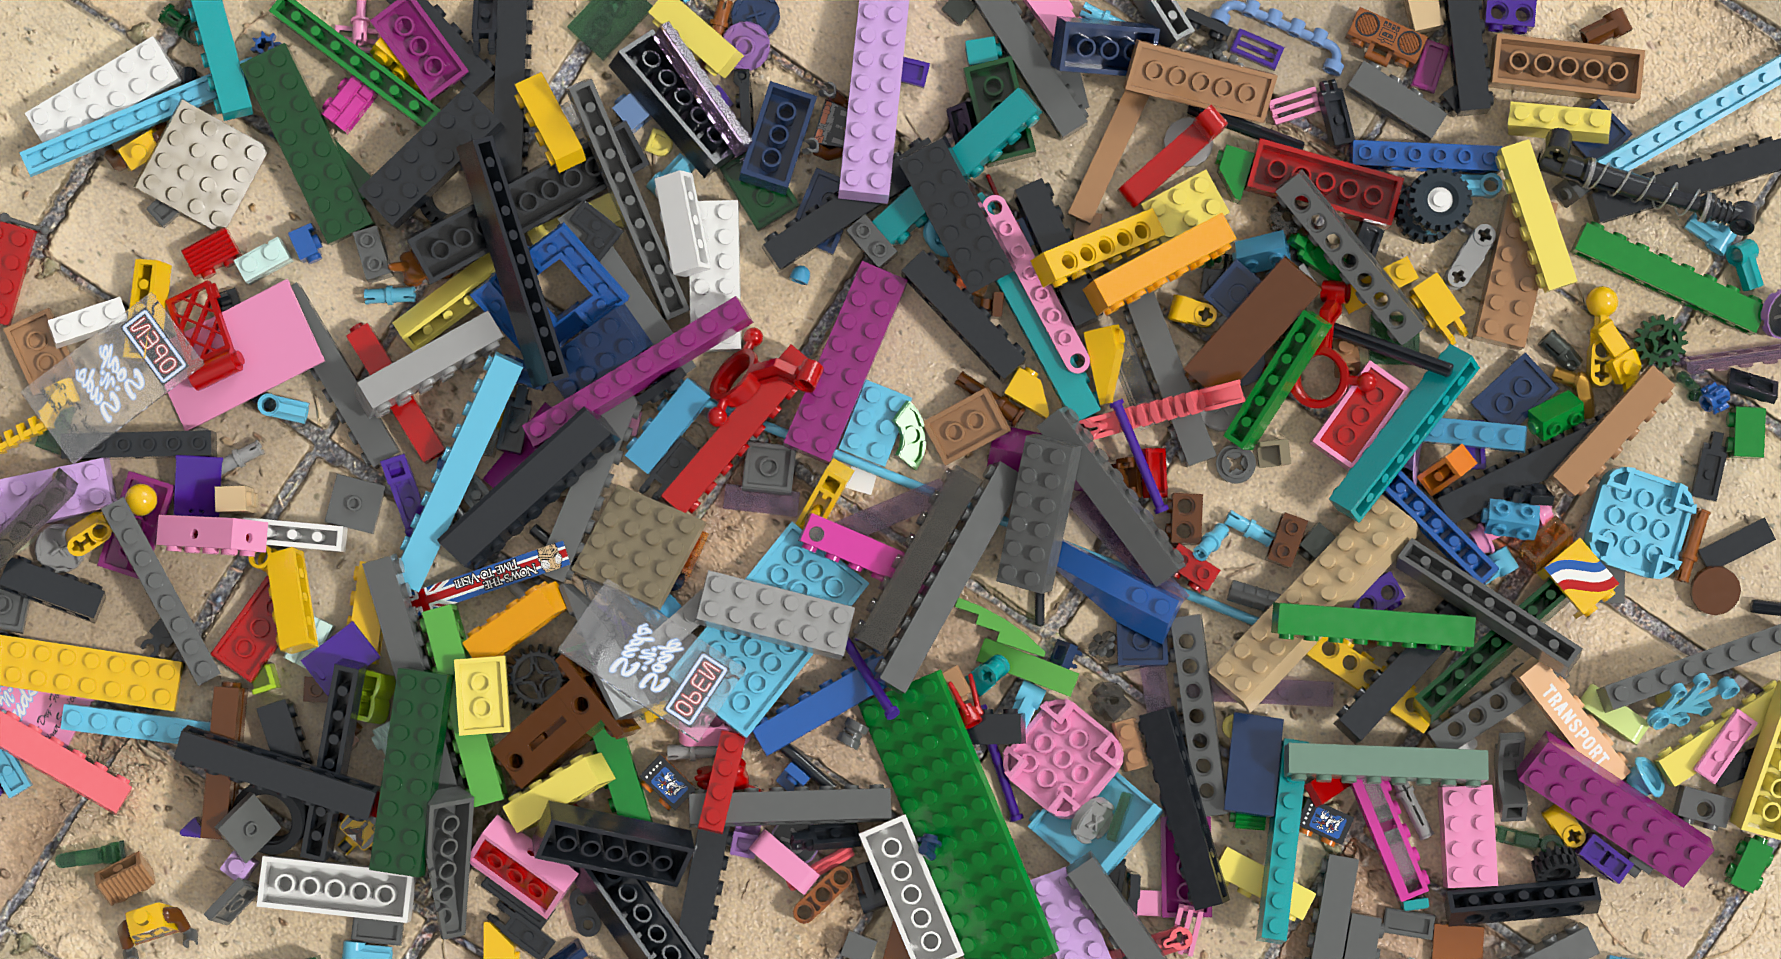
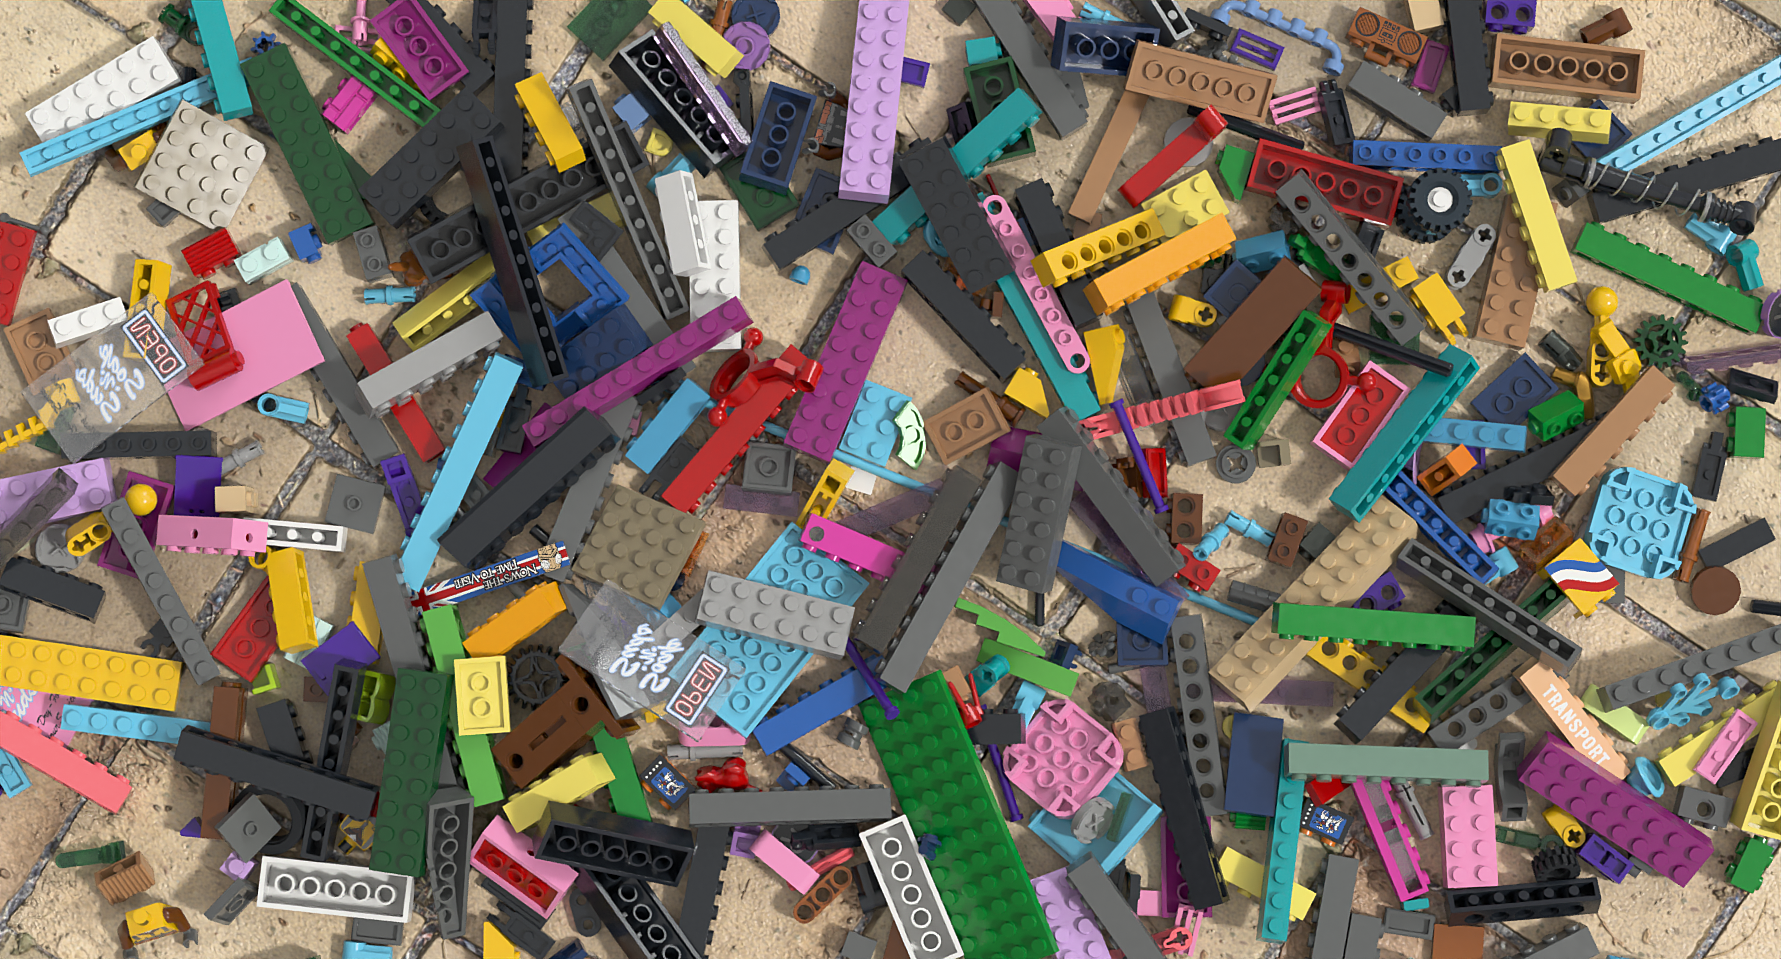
(721, 782): red plate -> none

